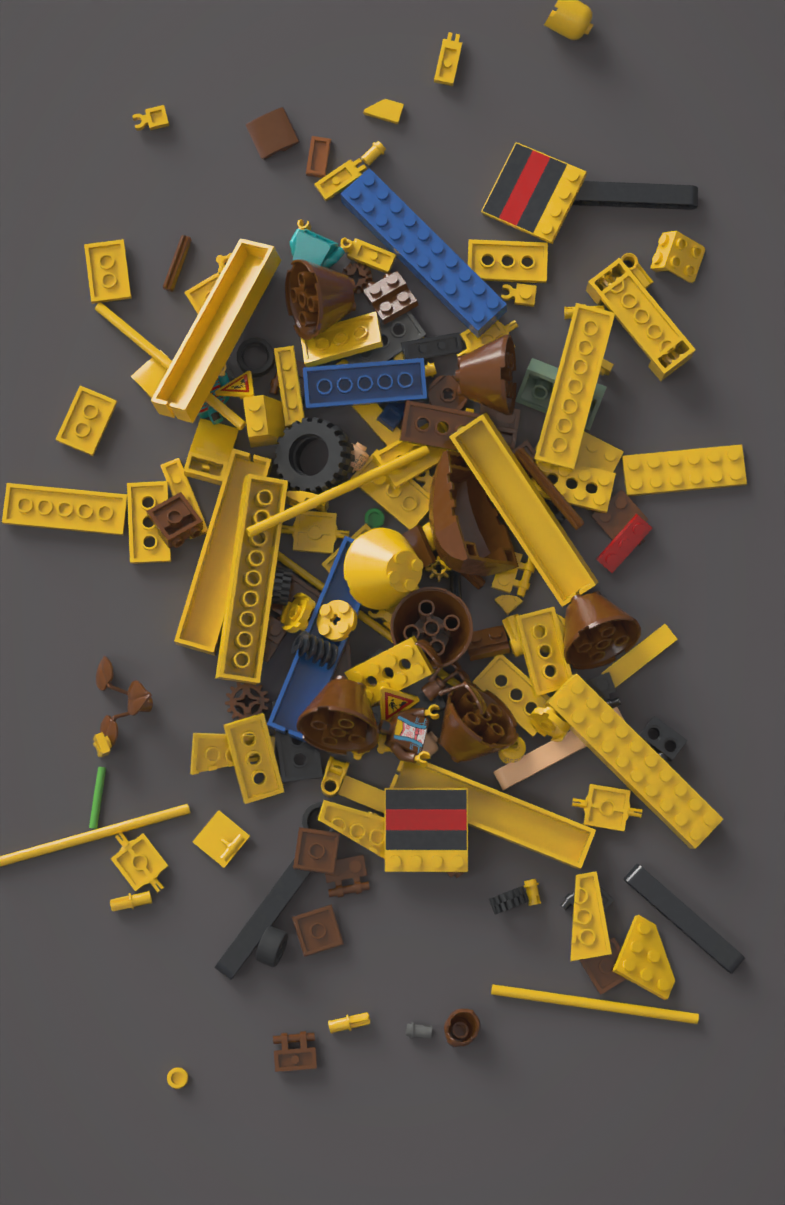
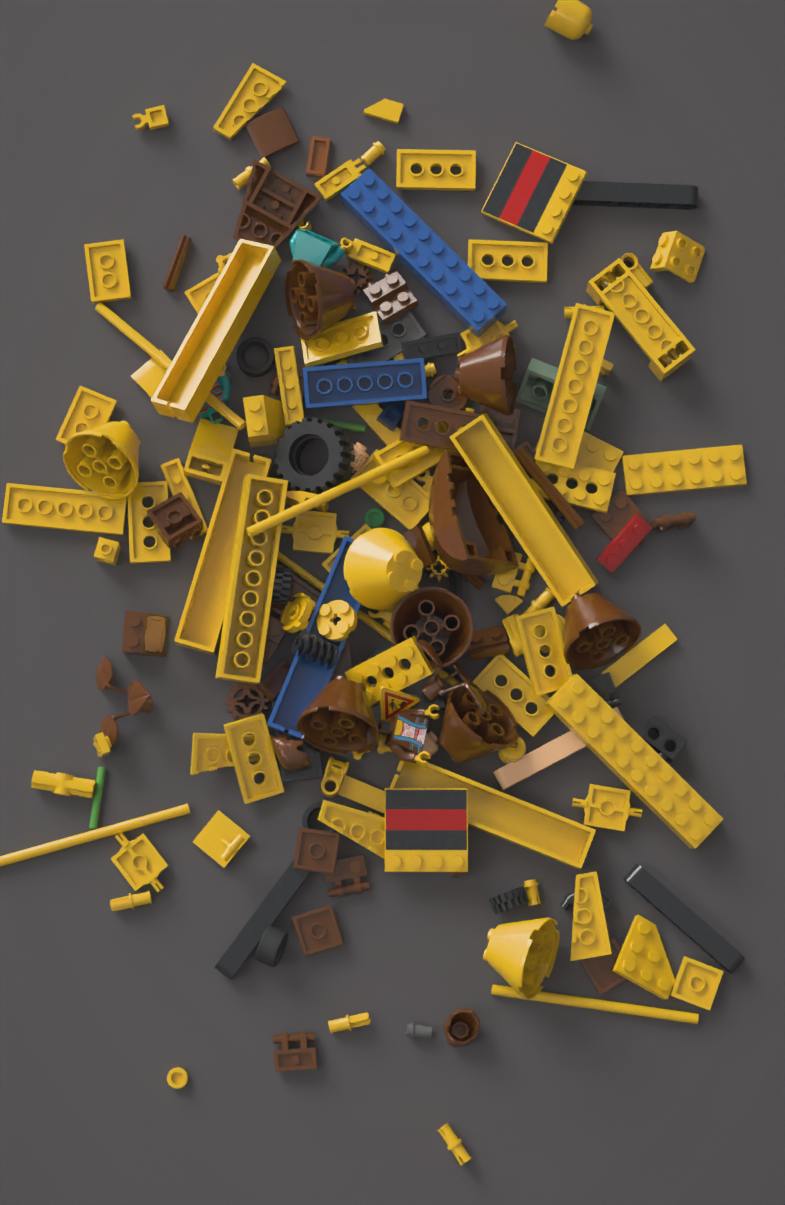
(63, 784): none -> yellow piece
(104, 459): none -> yellow cone
(107, 551): none -> yellow brick
(144, 634): none -> reddish brown slope
(239, 387): piece -> none
(242, 179): none -> yellow pin
(249, 98): none -> yellow wing
(272, 206): none -> reddish brown wedge
(274, 681): none -> reddish brown tile
(288, 753): none -> reddish brown hair
(346, 426): none -> bright green bar
(445, 160): none -> yellow plate
(448, 60): yellow hinge -> none
(454, 1144): none -> yellow pin
(523, 294): yellow plate -> none
(523, 953): none -> yellow cone
(541, 602): none -> yellow pin
(547, 722): yellow plate -> none
(681, 521): none -> reddish brown plate
(696, 983): none -> yellow plate

